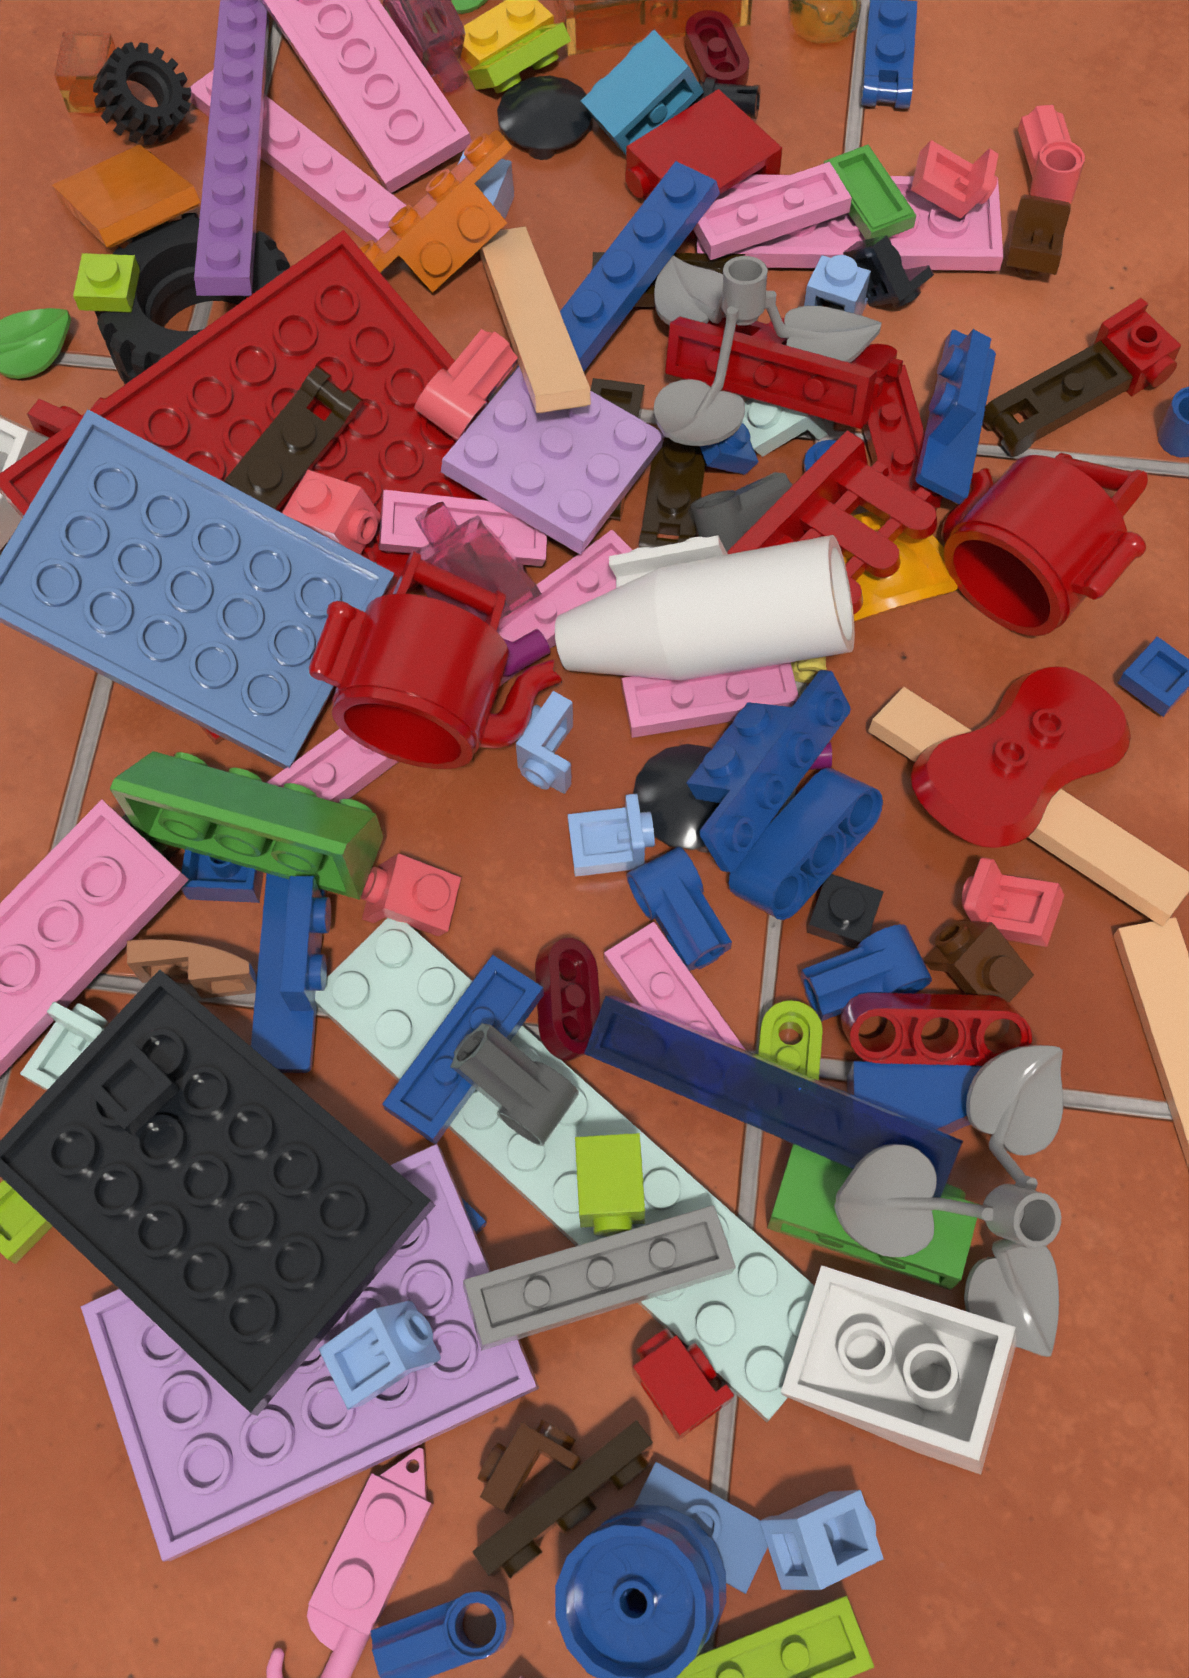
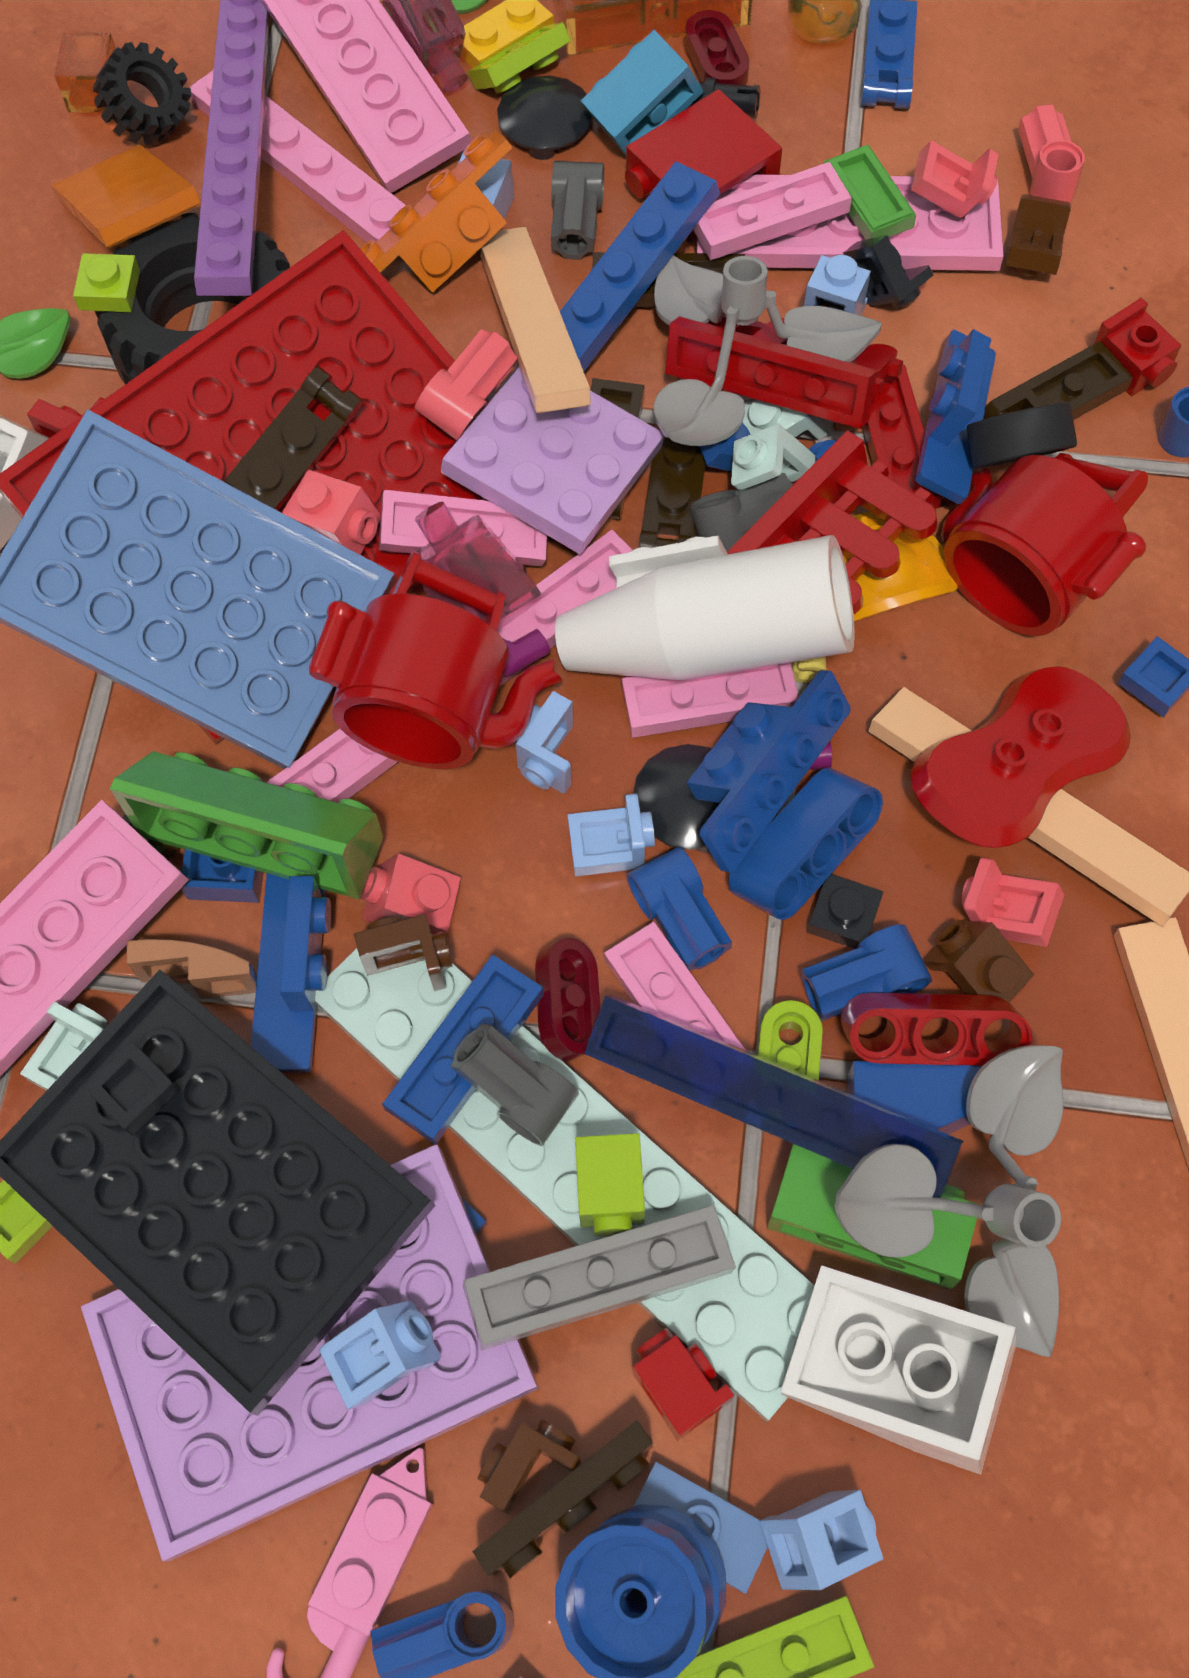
(400, 942): none -> reddish brown bracket
(576, 199): none -> dark grey piece
(767, 456): none -> light aqua bracket
(1021, 434): none -> black tyre

